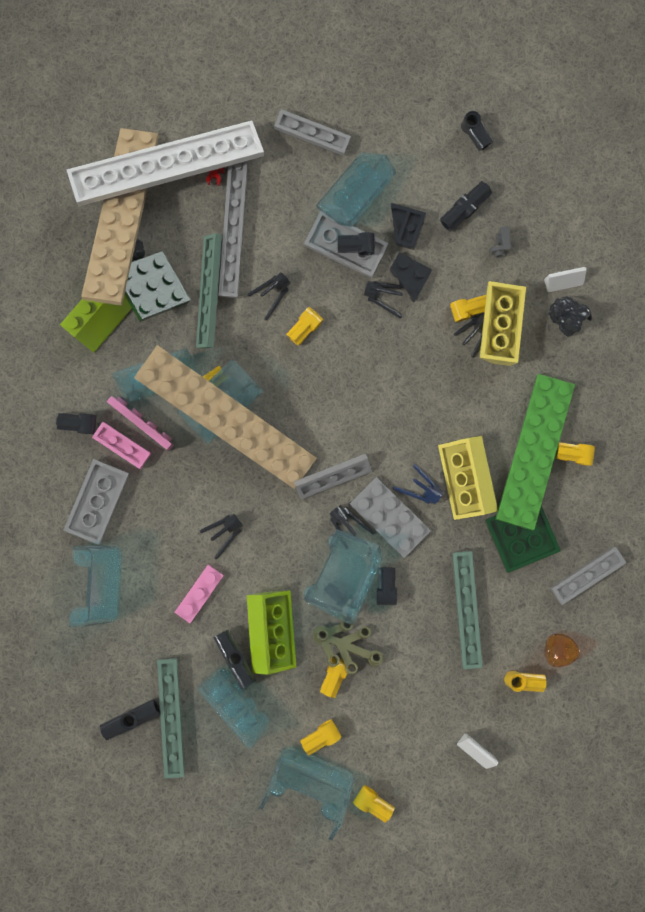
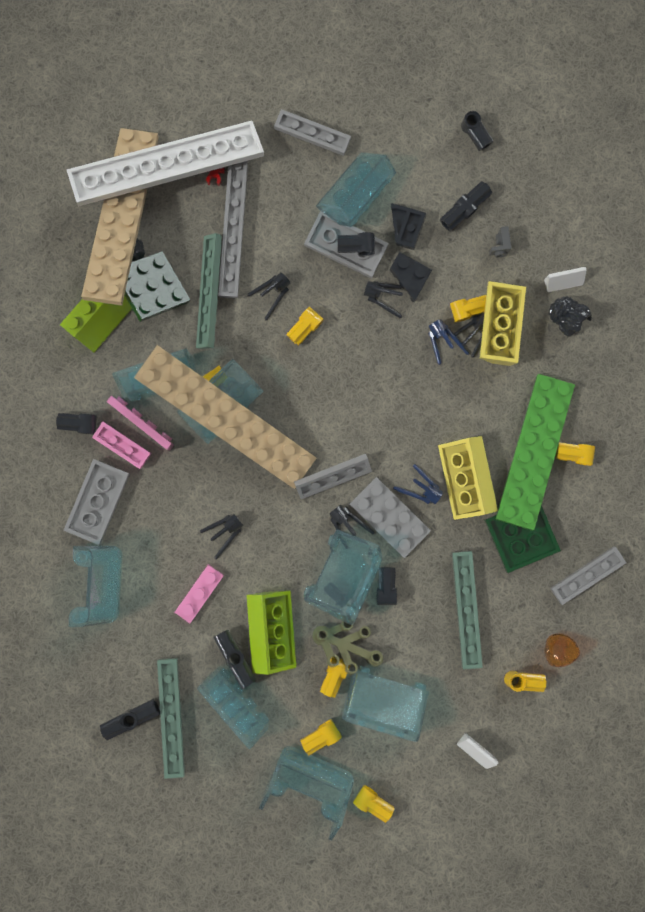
(385, 705): none -> clear light blue windscreen
(439, 330): none -> dark blue plant

